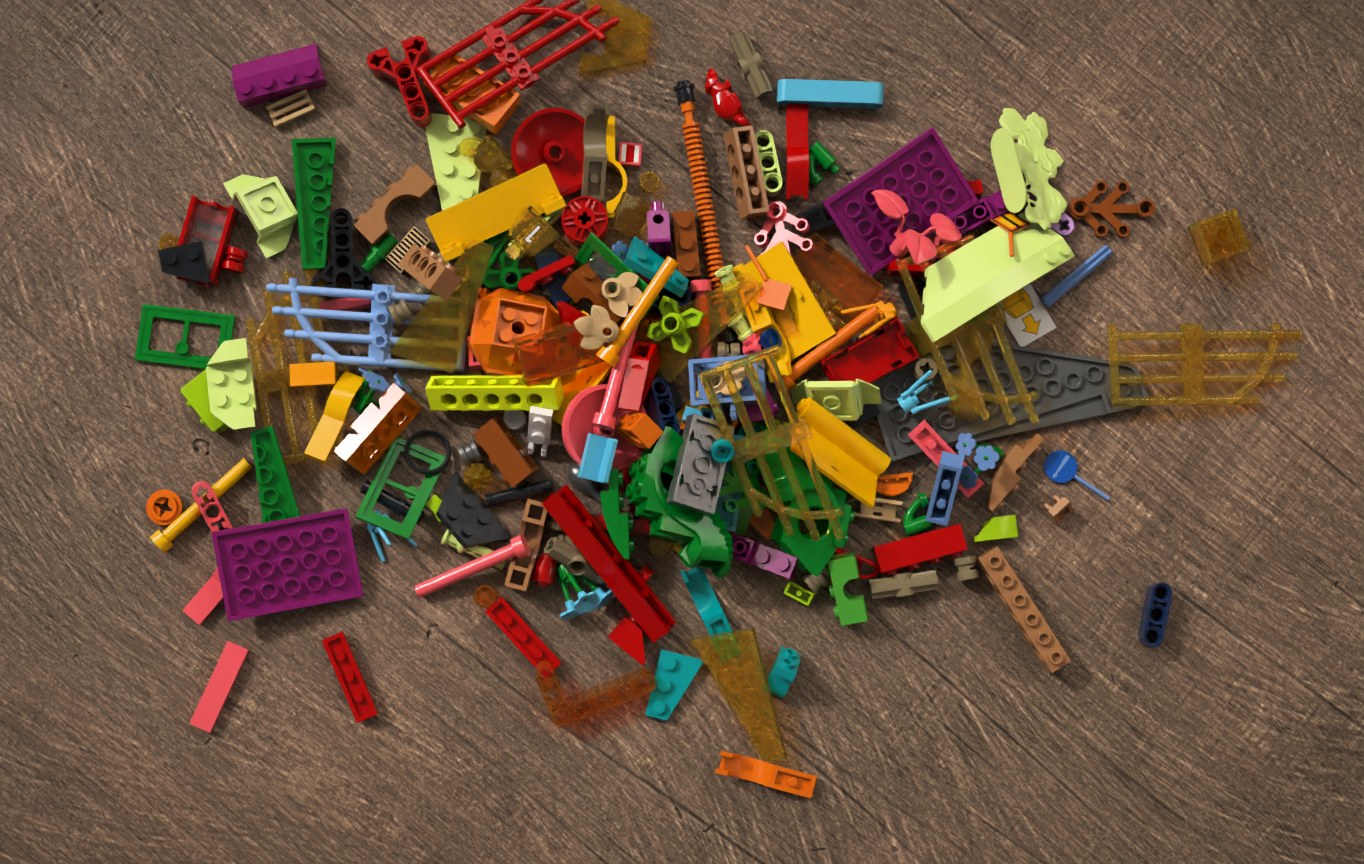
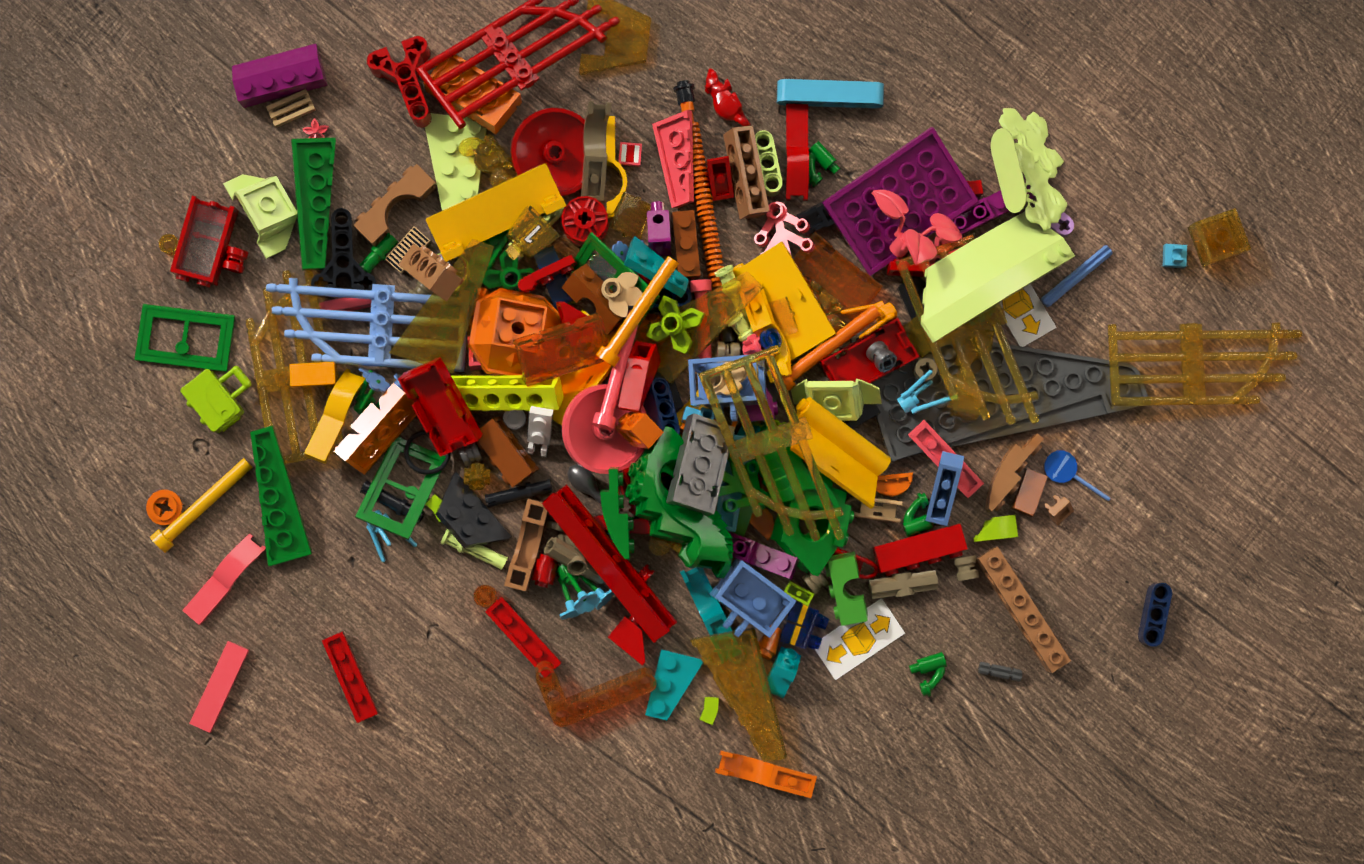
(186, 261): black wing -> none
(210, 494): coral beam -> none
(232, 385): yellowish green piece -> none
(287, 564): magenta plate -> none
(316, 130): none -> coral plant
(400, 312): dark tan wheel -> none
(440, 406): none -> red piece
(518, 547): coral piece -> none
(592, 328): tan plate -> none
(597, 458): medium azure panel -> none
(644, 178): clear yellow bush -> none
(675, 150): none -> coral wing
(710, 709): none -> lime piece
(720, 178): none -> red slope
(722, 451): teal tile -> none
(750, 65): dark tan piece -> none
(752, 599): none -> medium blue piece
(768, 646): none -> orange cone
(774, 292): orange piece -> none
(801, 636): none -> clear blue hips
(856, 642): none -> white sticker
(881, 356): none -> flat silver wheel
(928, 664): none -> green plant
(986, 457): medium blue plant -> none
(1000, 671): none -> dark grey axle
(1011, 223): piece -> none
(1029, 492): none -> slope
(1108, 209): dark orange plant -> none
(1174, 255): none -> medium azure tile

